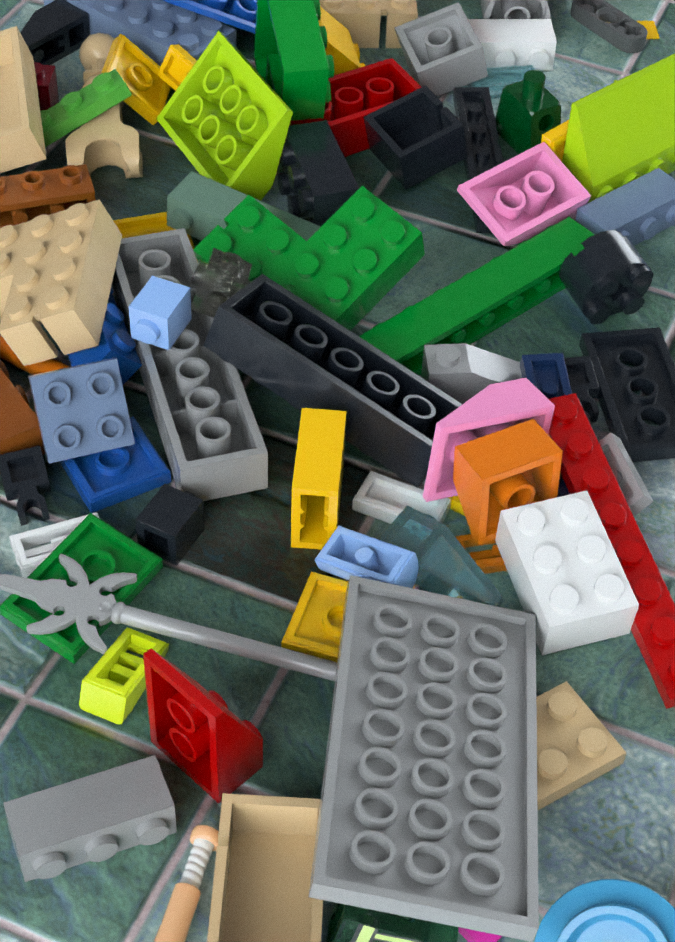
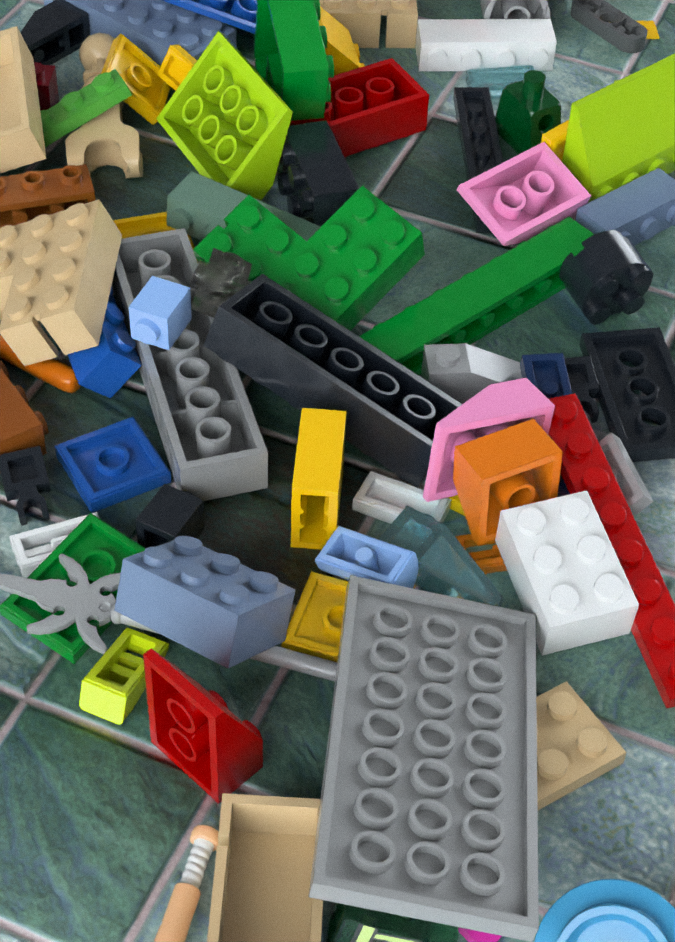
(81, 410): sand blue plate -> none
(90, 818): light grey brick -> none
(204, 600): none -> sand blue brick
(416, 137): black piece -> none
(442, 50): light grey slope -> none

